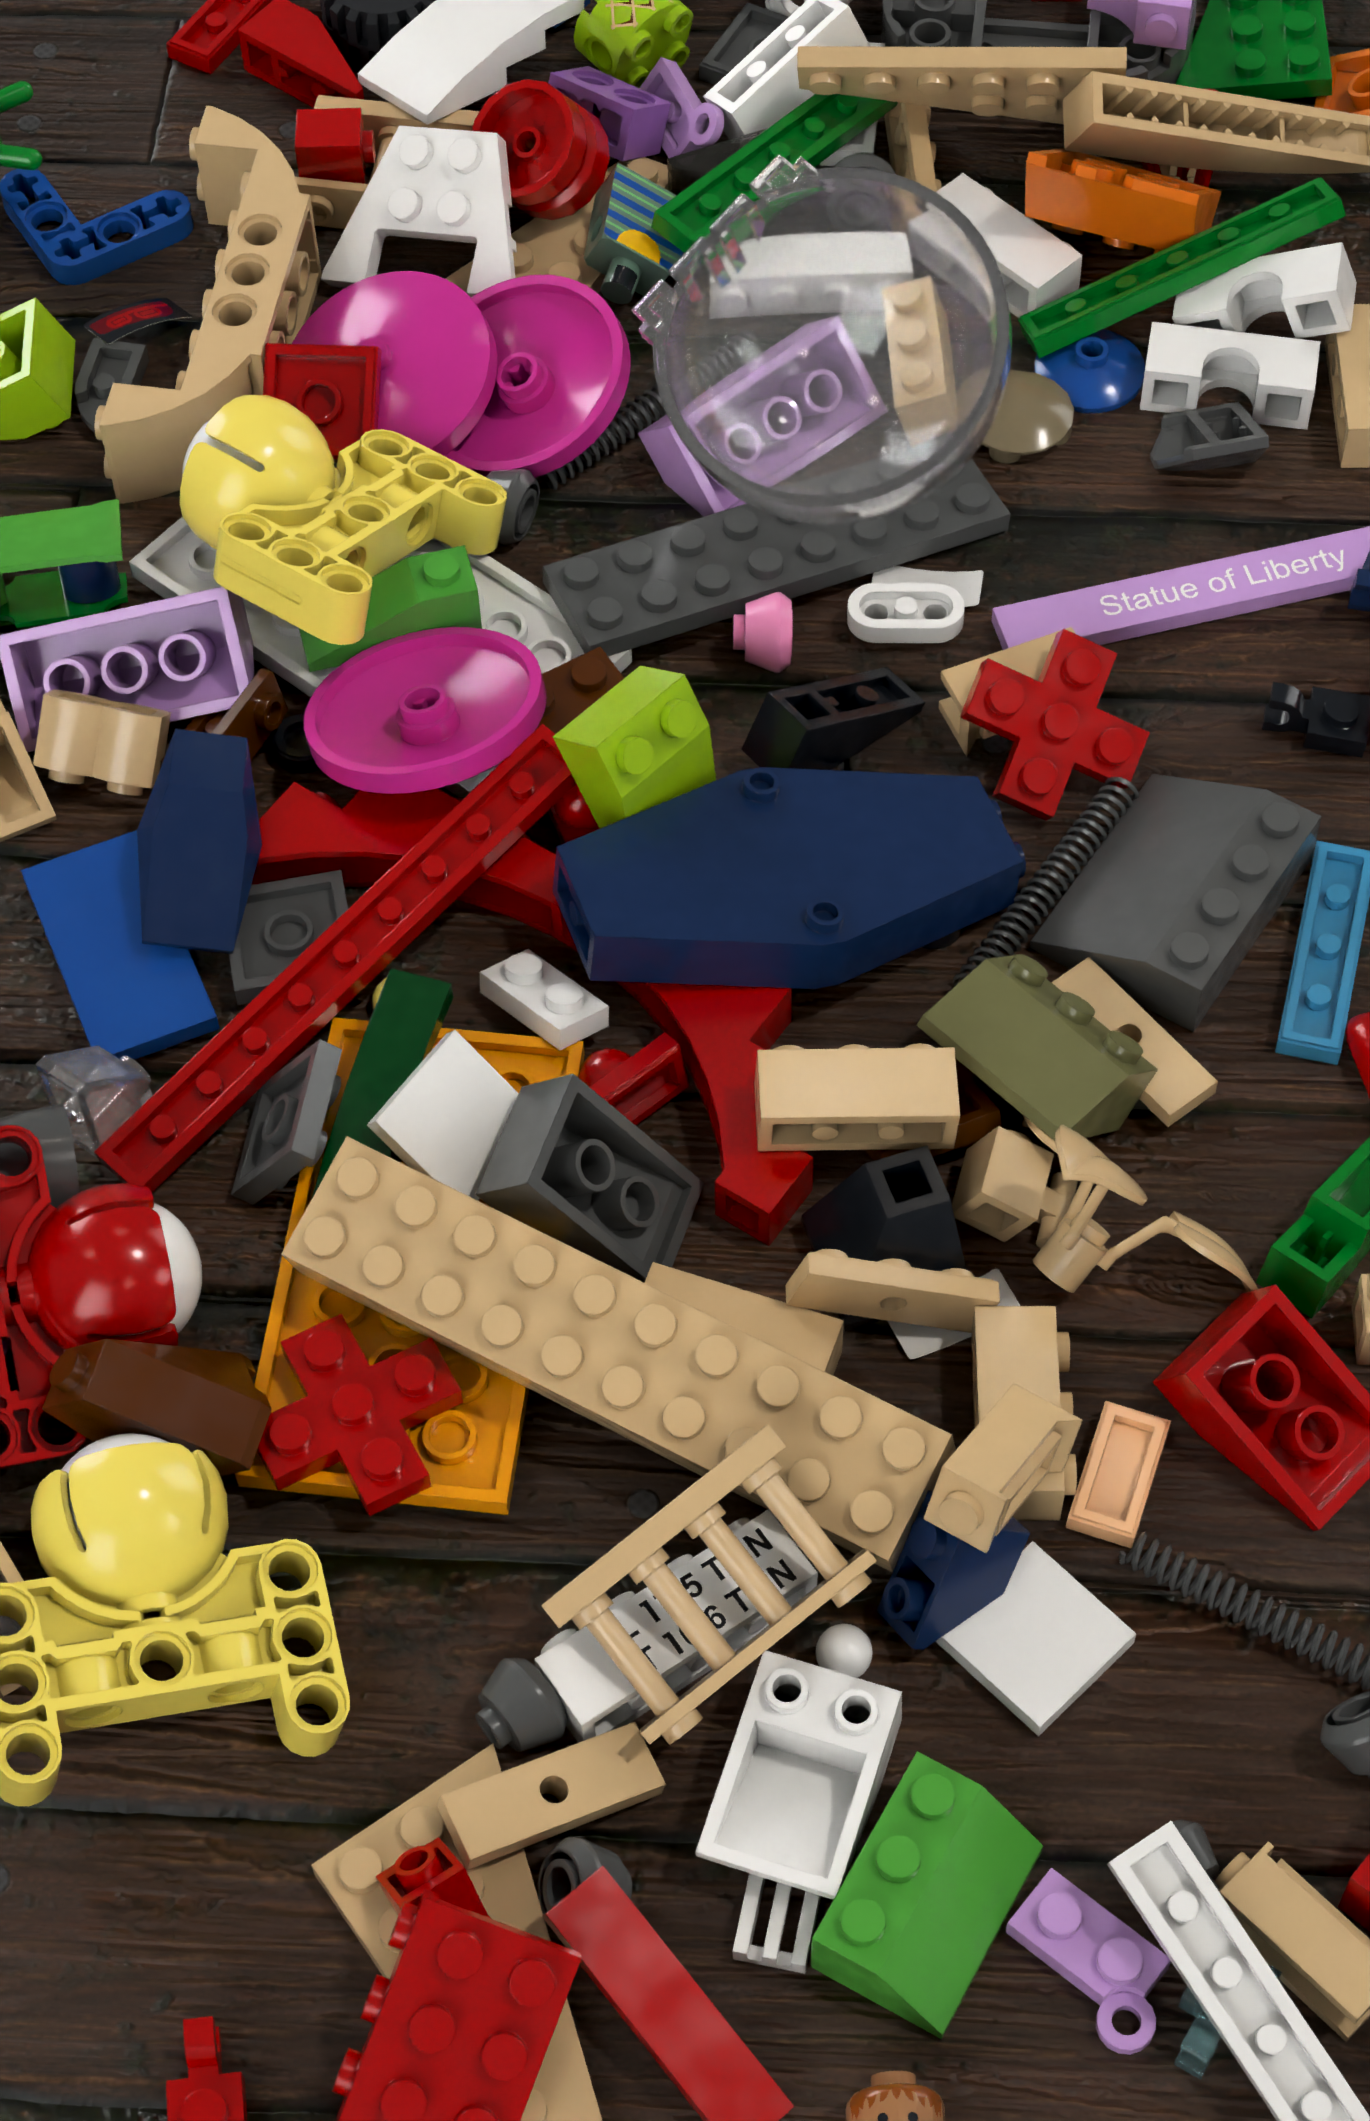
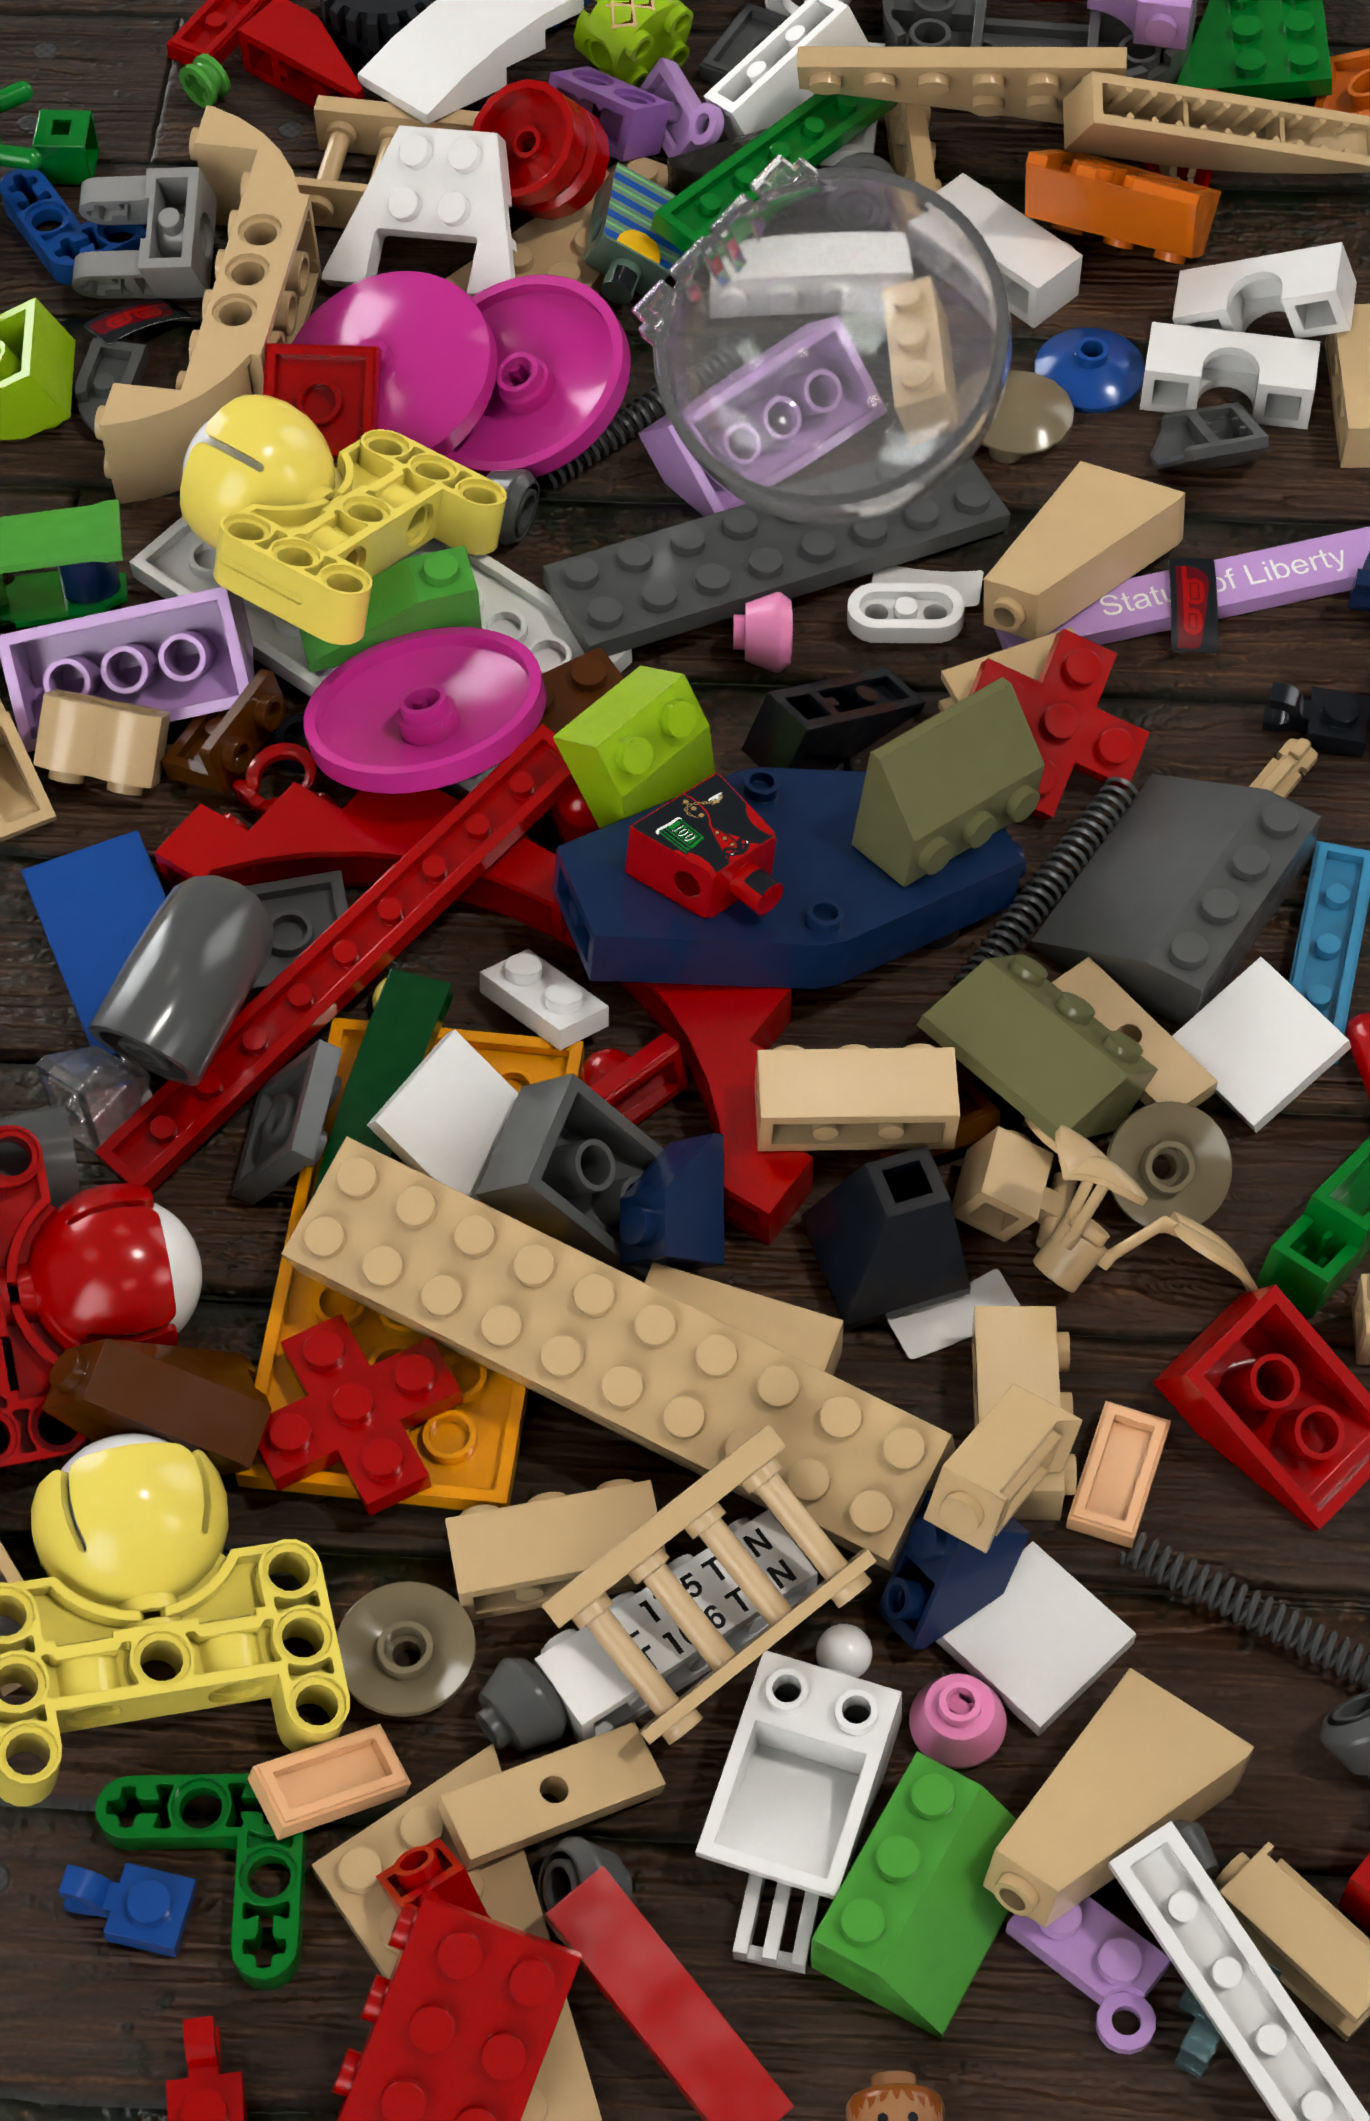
(66, 145): none -> green piece
(141, 1911): none -> blue plate
(178, 241): none -> light grey brick
(186, 978): none -> dark grey brick
(198, 844): dark blue piece -> none
(205, 80): none -> bright green bush
(248, 789): none -> red piece
(254, 1845): none -> green beam
(328, 1781): none -> light nougat tile
(333, 144): red brick -> none
(398, 1620): none -> dark tan dish
(531, 1550): none -> tan brick
(677, 1208): none -> dark blue slope
(706, 851): none -> torso
(889, 1290): tan tile -> none
(948, 784): none -> olive slope
(957, 1721): none -> bright pink cone
(1080, 548): none -> tan slope
(1122, 1779): none -> tan slope
(1181, 266): green tile -> none
(1193, 605): none -> sticker
(1196, 1157): none -> dark tan dish
(1261, 1043): none -> white tile
(1284, 774): none -> tan axle

